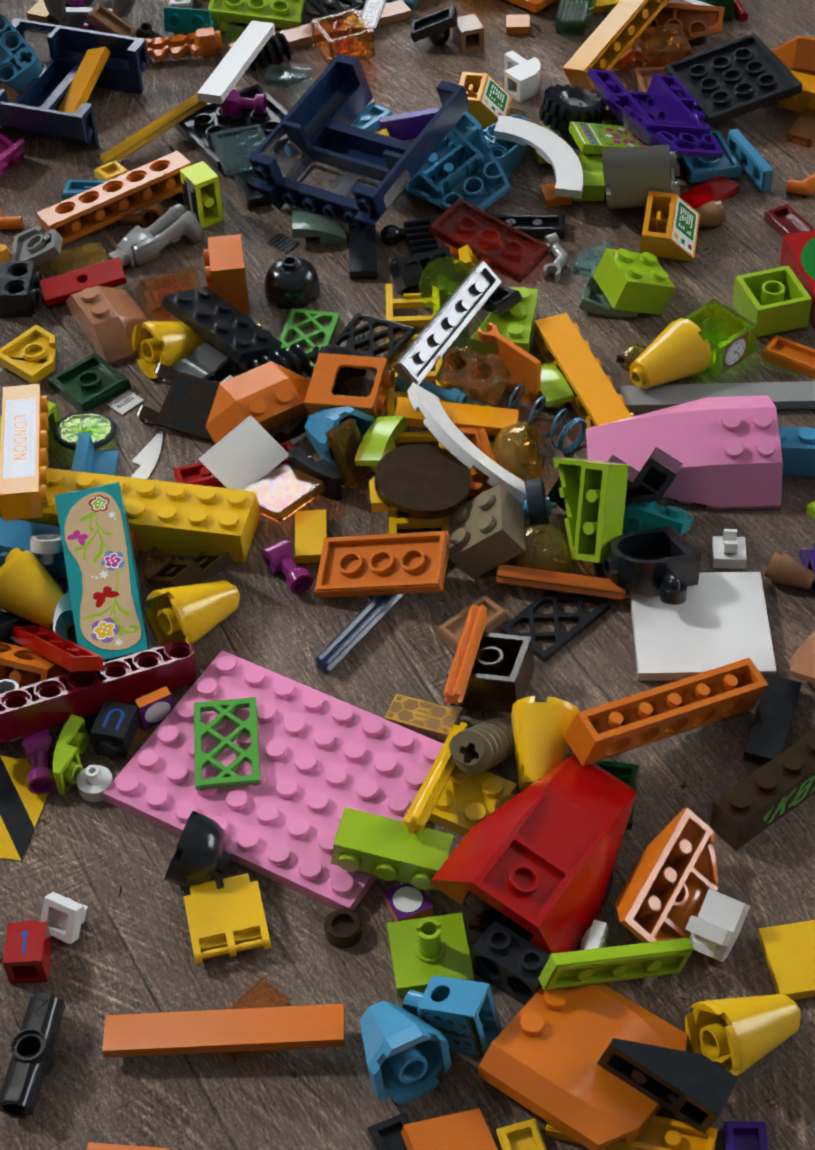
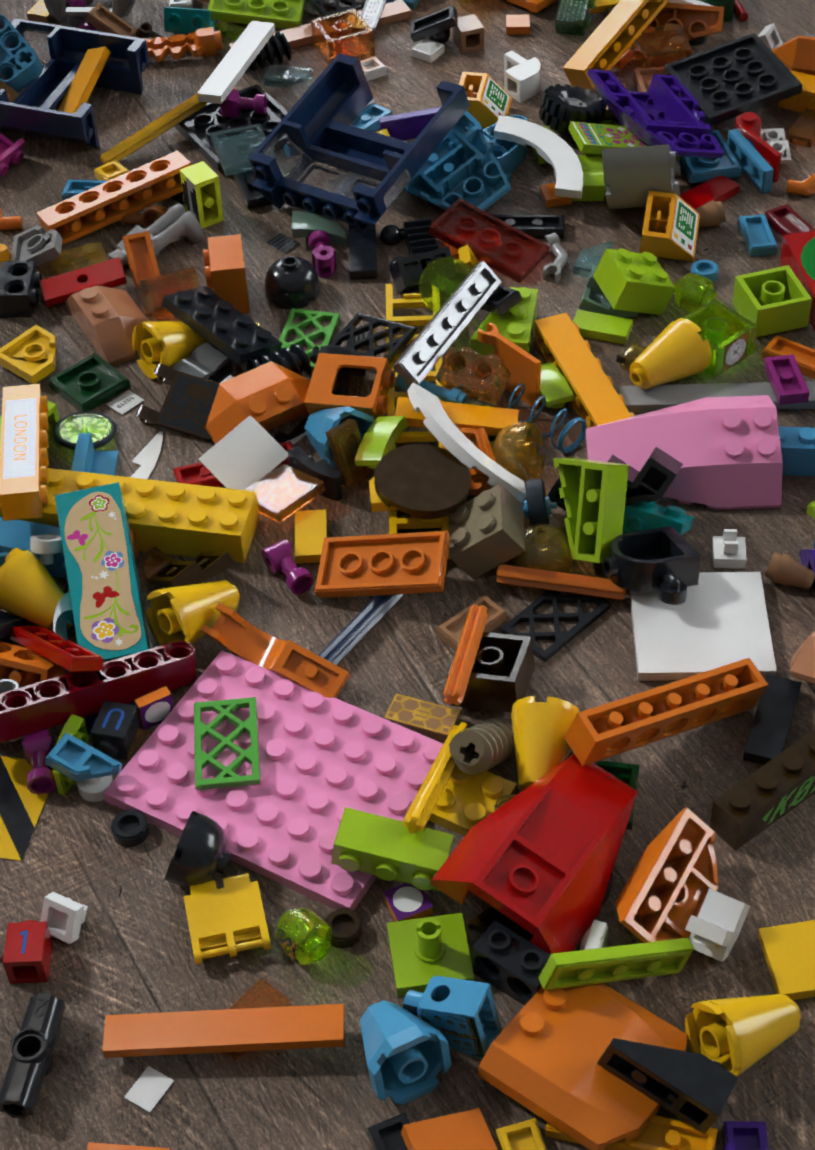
(80, 760): none -> dark azure tile
(129, 828): none -> black tile
(140, 256): none -> orange tile
(149, 1089): none -> white sticker
(275, 654): none -> orange piece
(303, 935): none -> clear neon green head
(322, 253): none -> magenta leg
(373, 68): none -> white tile
(427, 50): none -> white tile
(603, 326): none -> lime tile
(693, 291): none -> clear neon green head
(706, 269): none -> dark azure tile
(750, 126): none -> red door
(757, 235): none -> dark azure tile
(770, 37): none -> white tile
(777, 140): none -> white slope
(786, 379): none -> magenta plate

